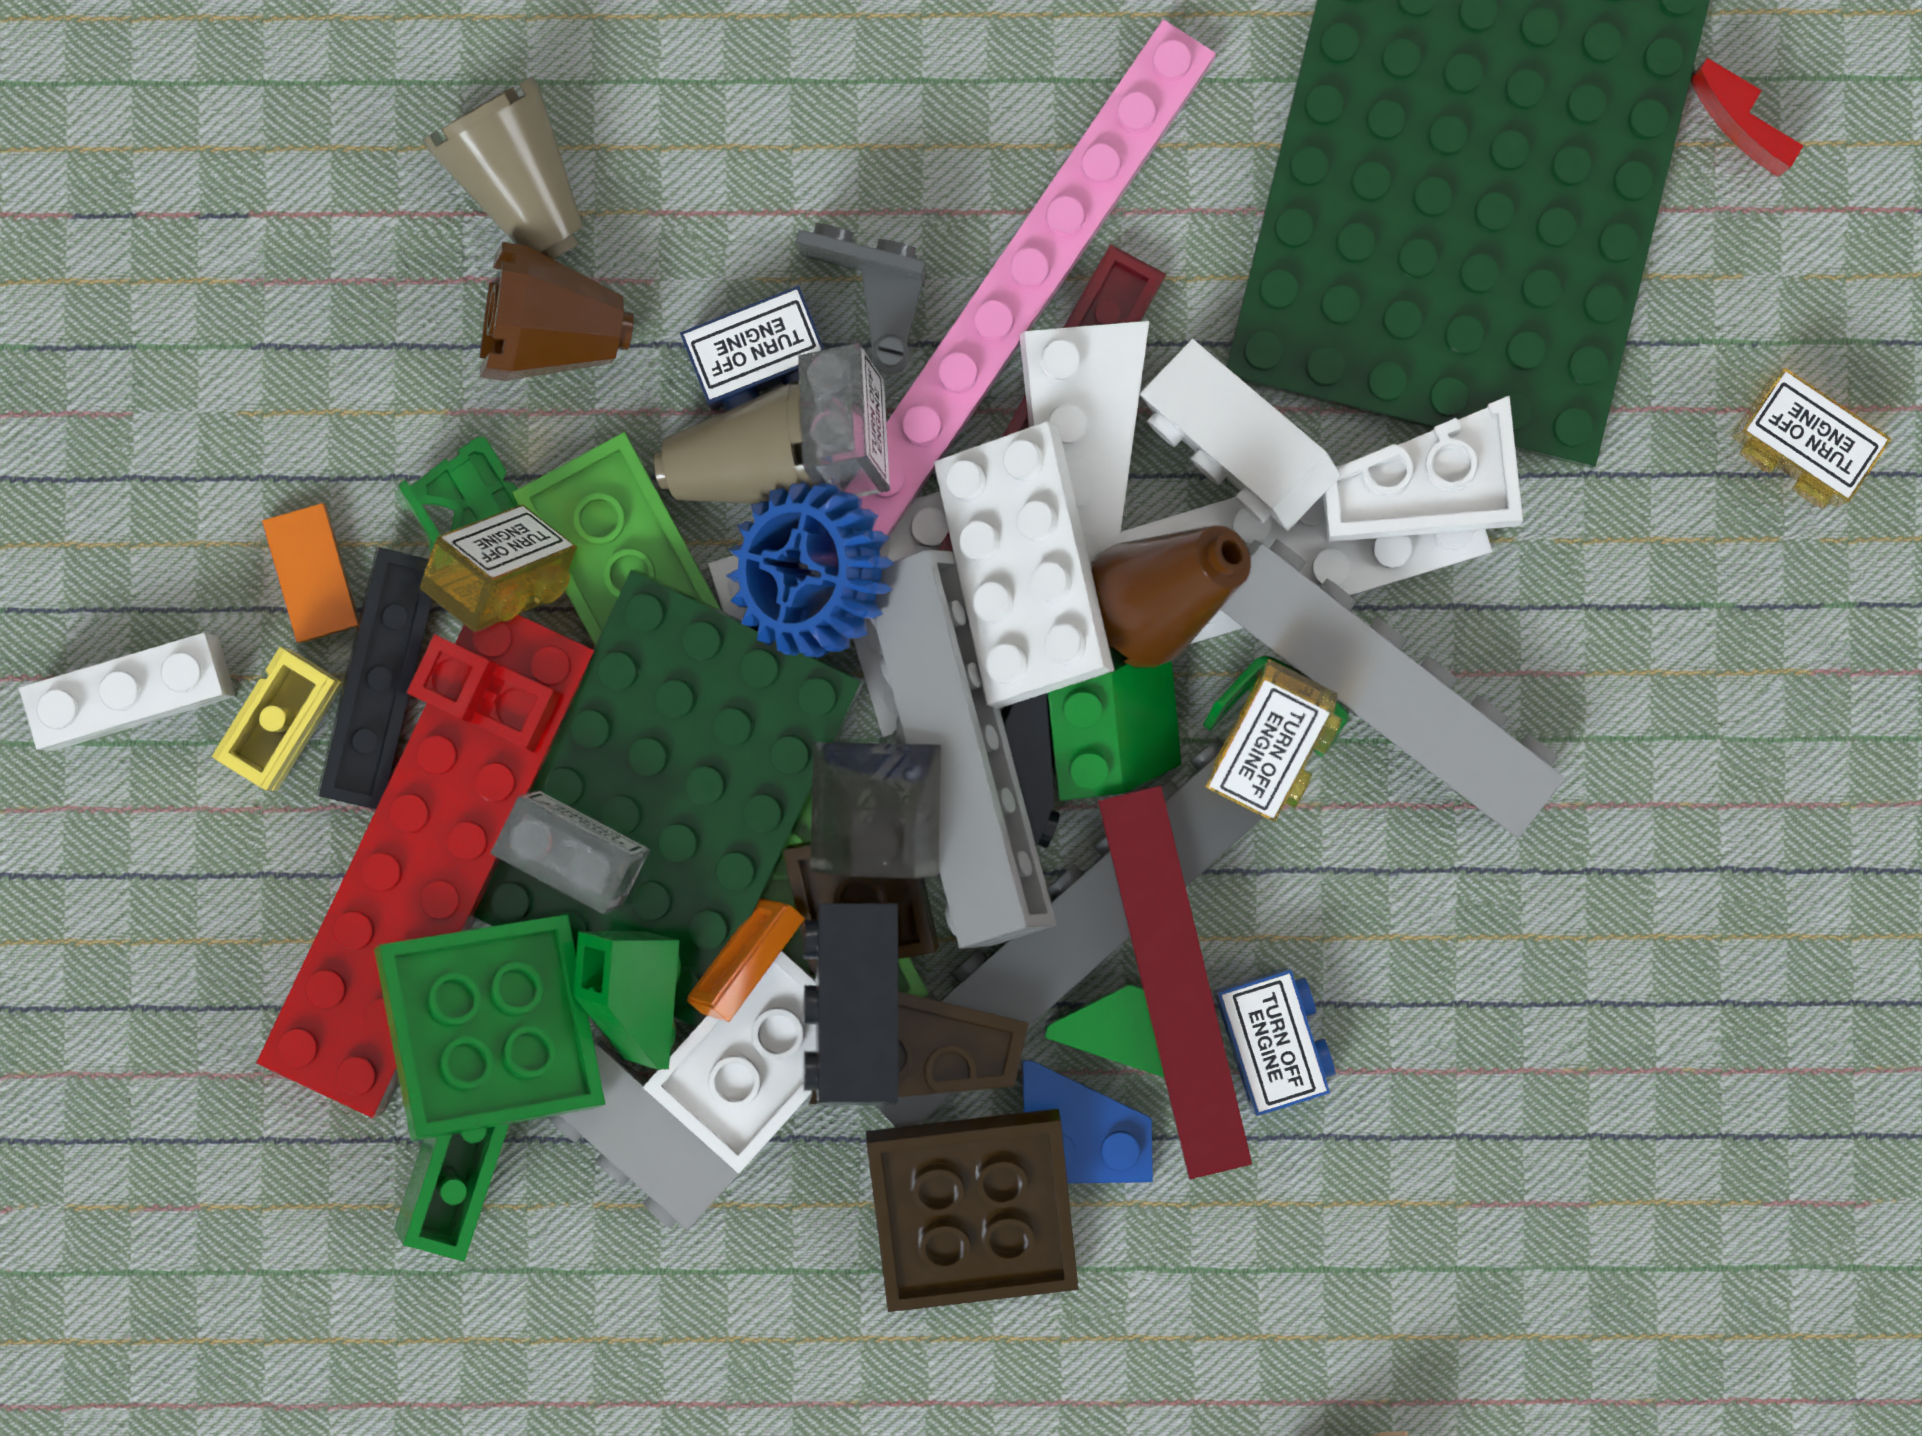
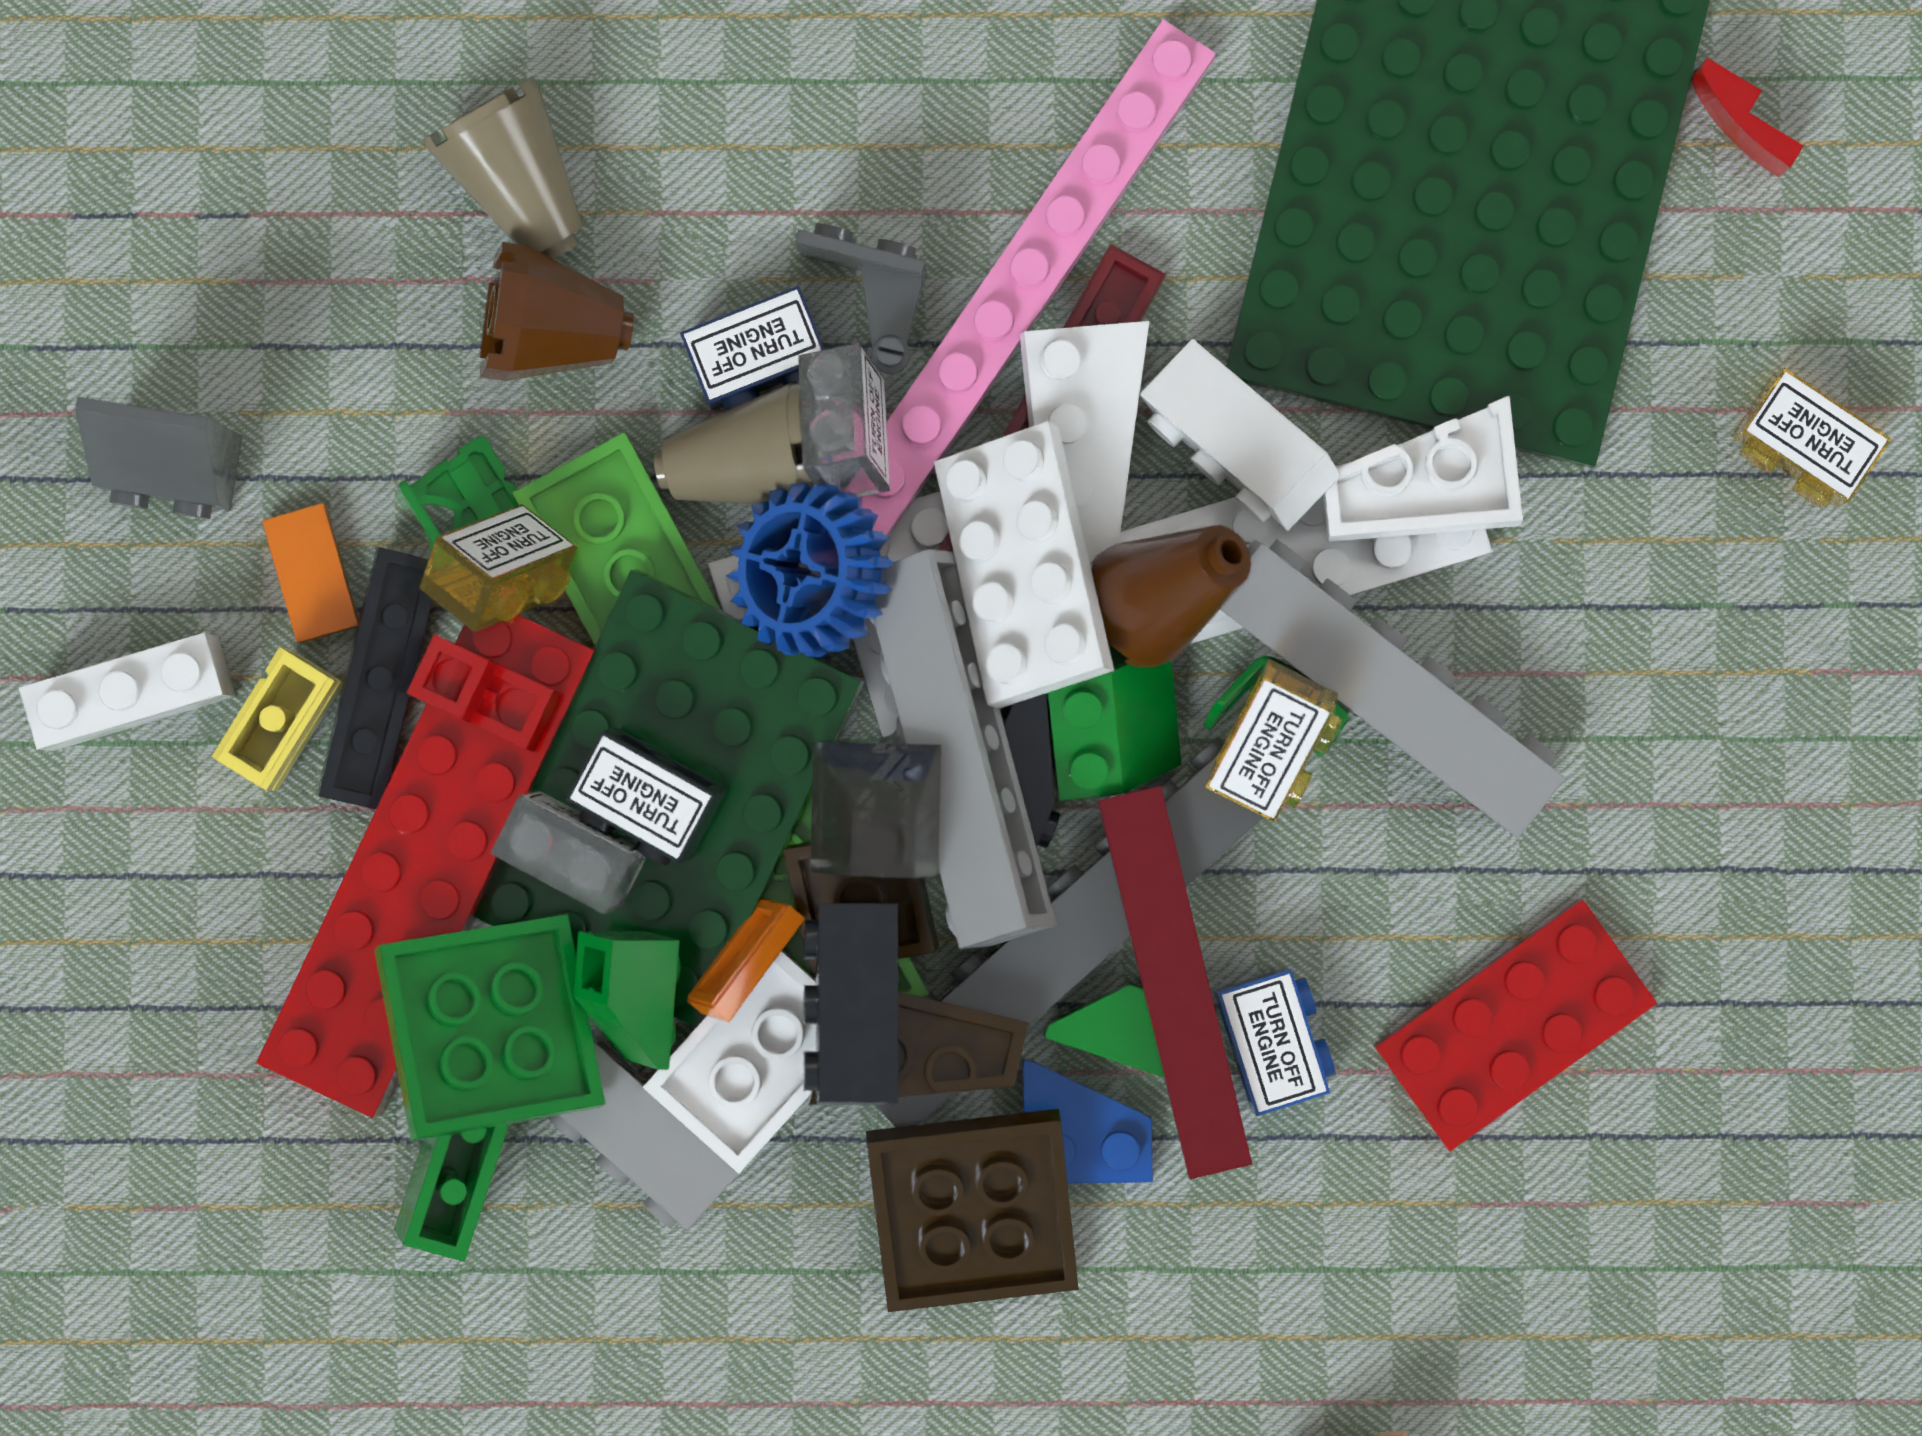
(159, 456): none -> dark grey slope
(646, 797): none -> brick
(1515, 1024): none -> red plate

